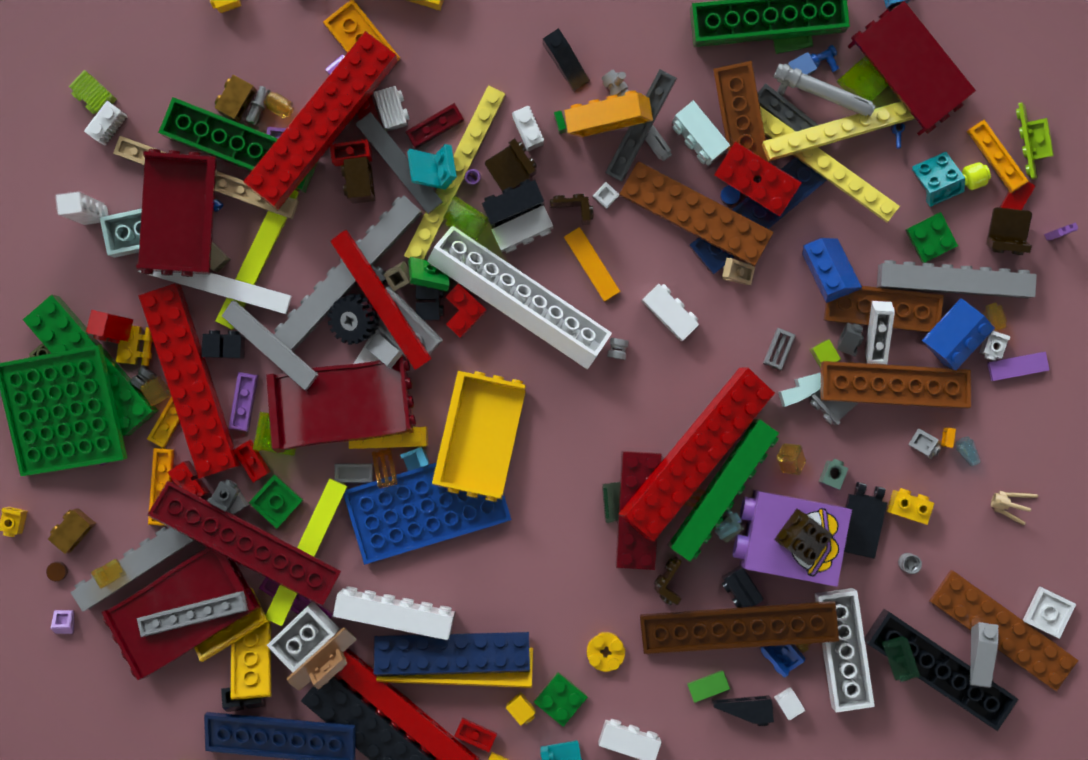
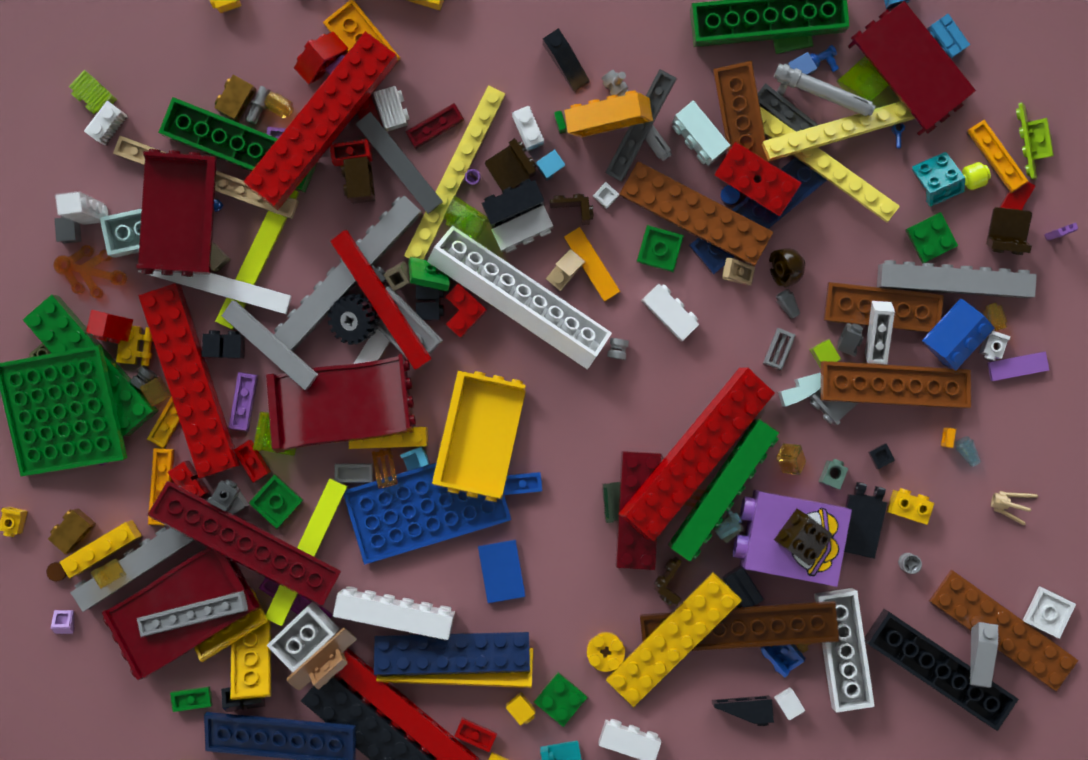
(67, 231): none -> dark grey brick
(86, 270): none -> clear orange plant
(100, 549): none -> yellow brick
(191, 699): none -> green plate
(318, 56): none -> red brick
(384, 350): light grey tile -> none
(432, 169): teal bracket -> none
(501, 571): none -> blue tile
(523, 483): none -> blue plate
(550, 164): none -> medium azure panel
(565, 269): none -> tan slope
(660, 248): none -> green plate
(673, 639): none -> yellow plate
(708, 686): bright green tile -> none
(787, 266): none -> dark brown cylinder
(788, 303): none -> dark grey cone
(830, 268): blue slope -> none
(881, 456): none -> black plate
(901, 659): clear green hinge -> none
(925, 444): light grey bracket -> none
(948, 36): none -> dark azure brick

